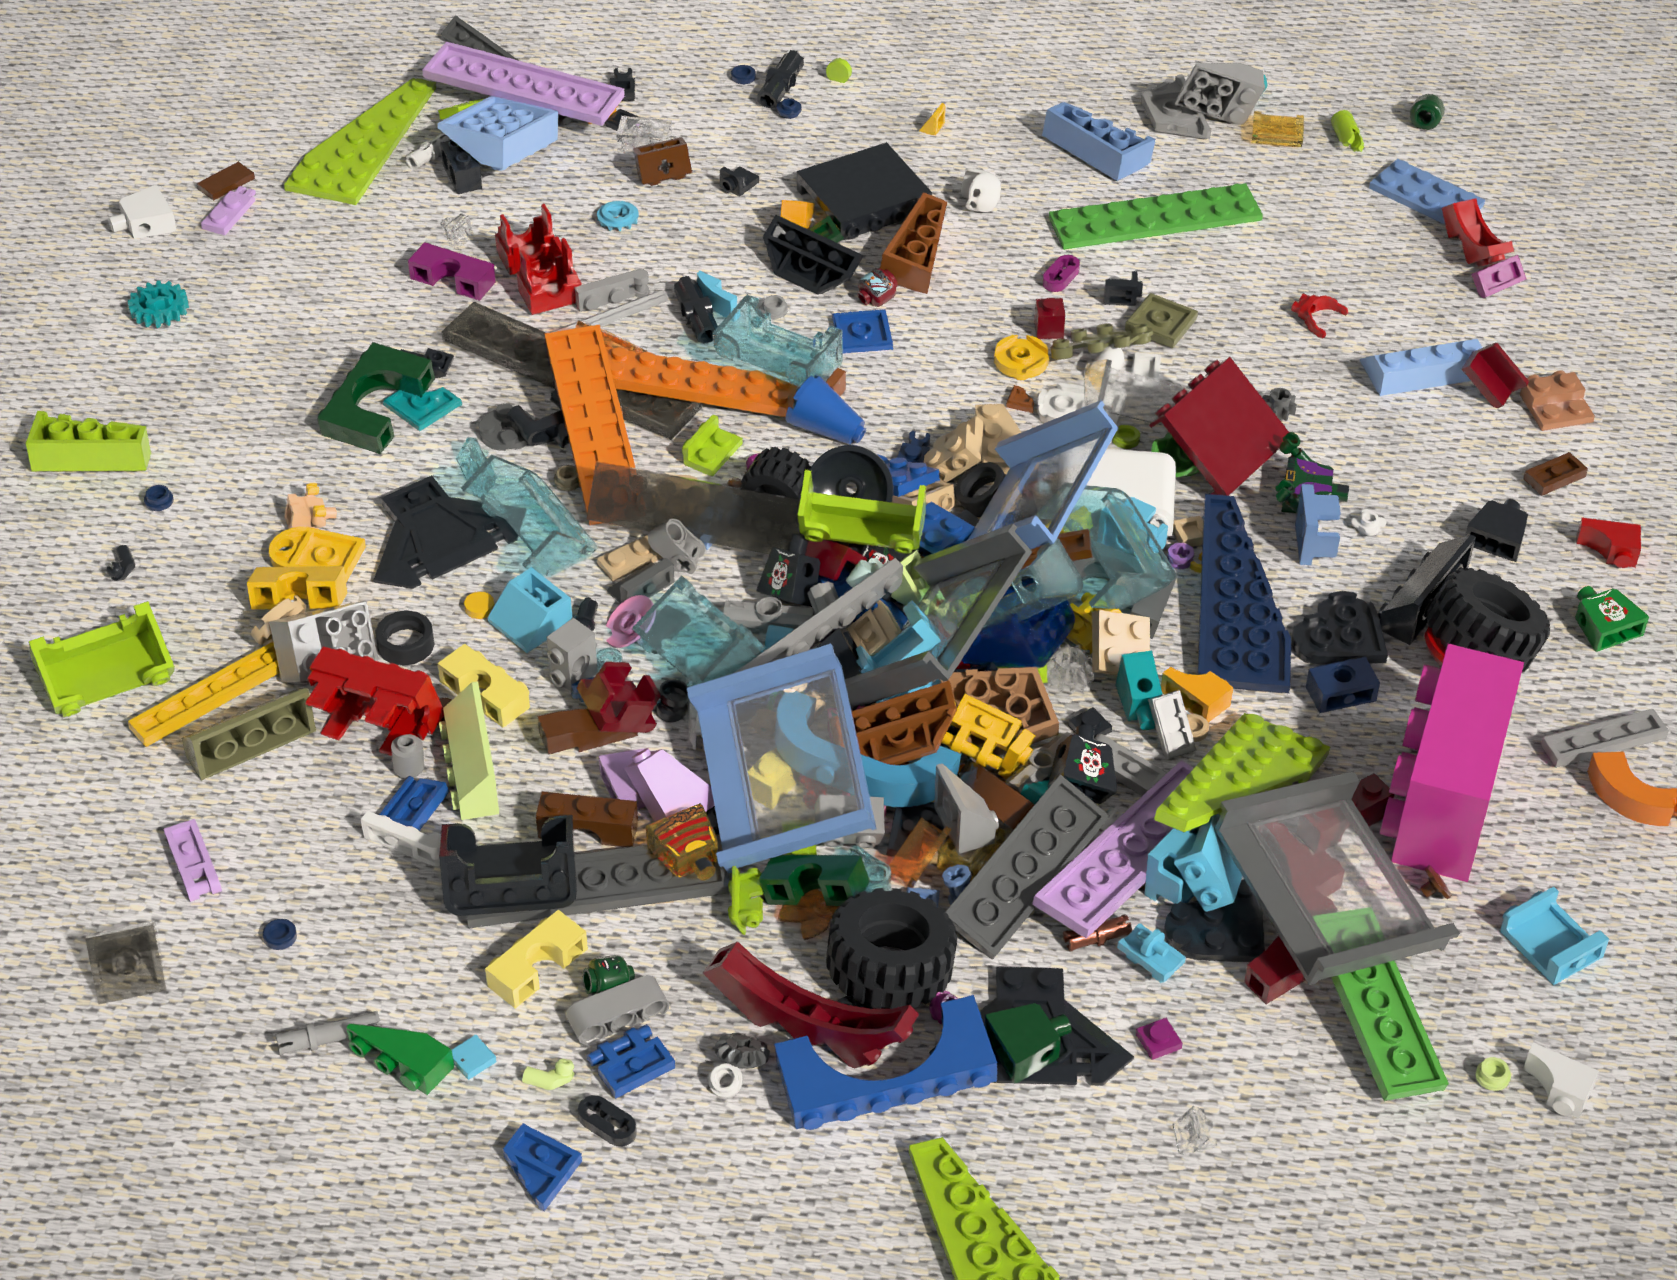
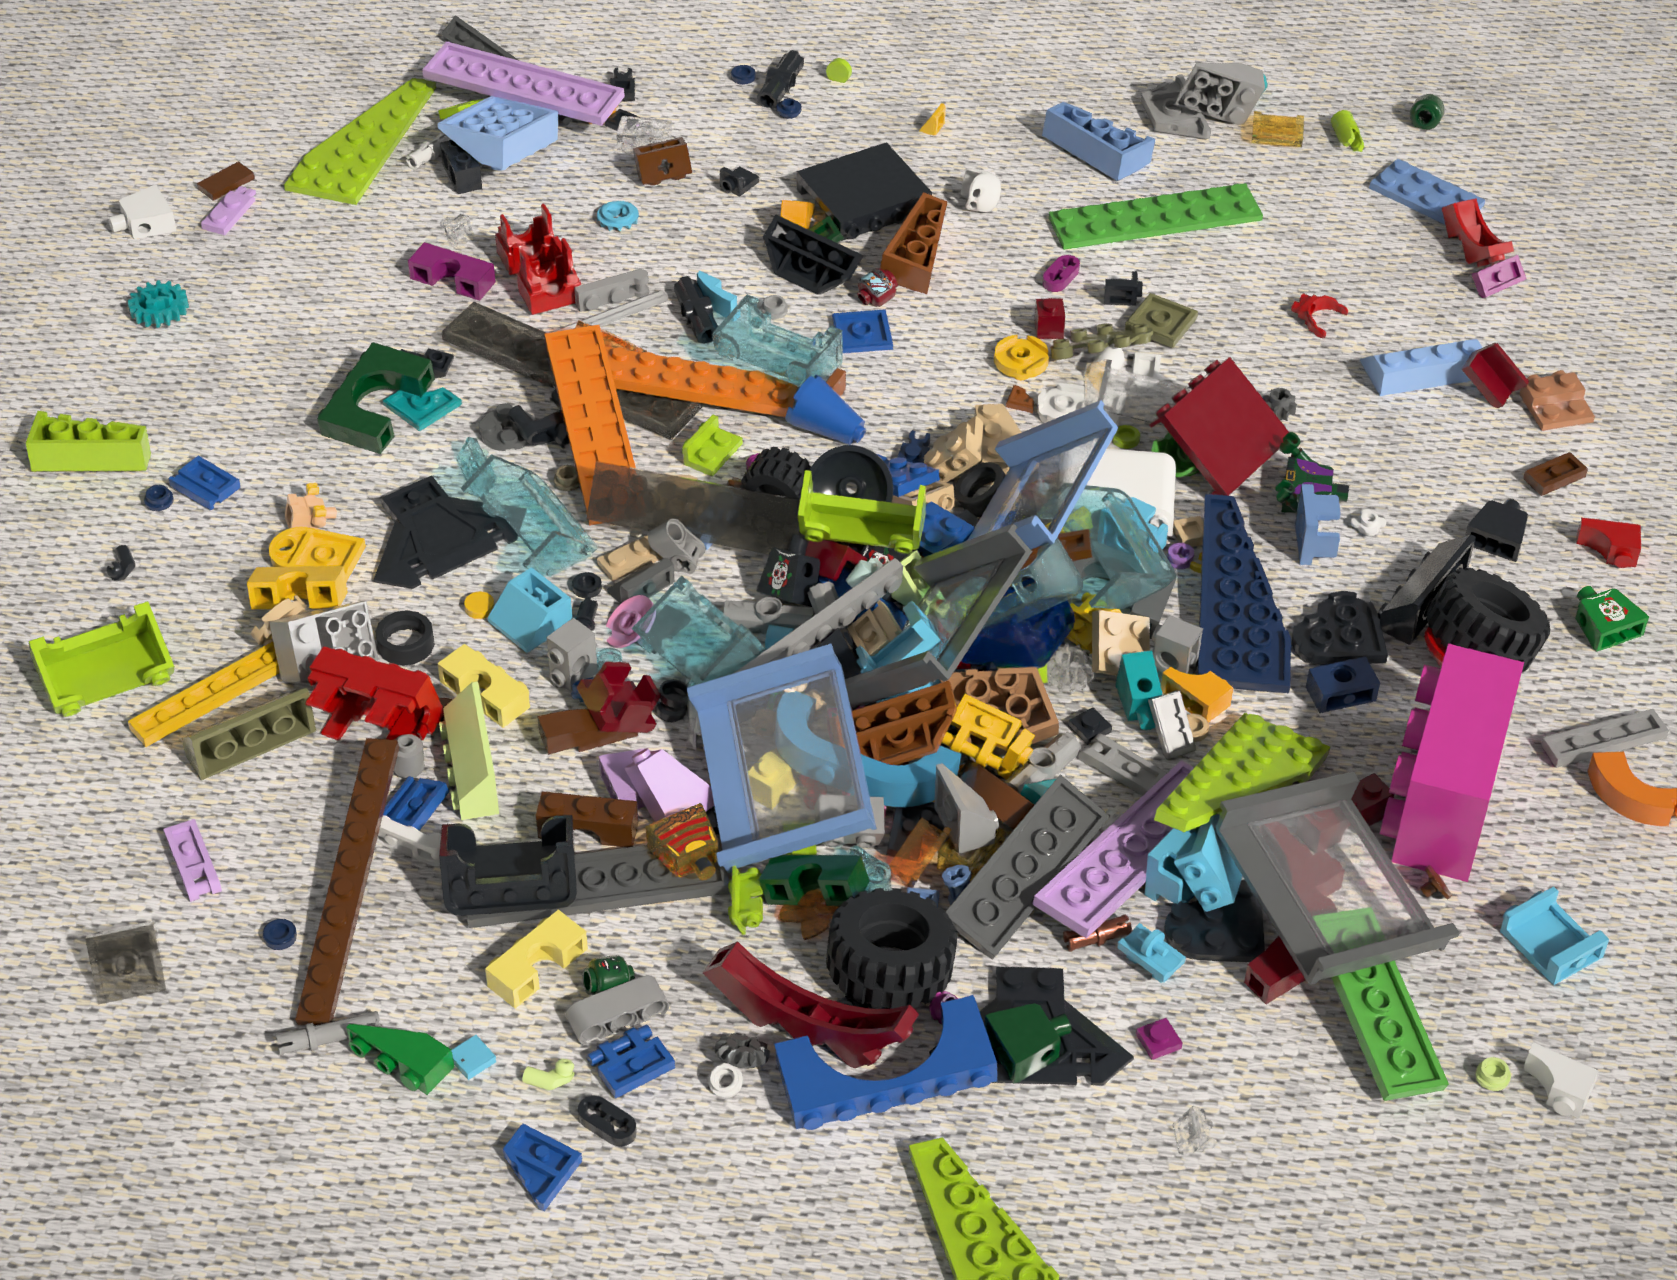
(204, 482): none -> blue plate
(347, 883): none -> reddish brown plate
(586, 585): none -> black tile
(1086, 764): black torso -> none
(1176, 646): none -> light grey brick

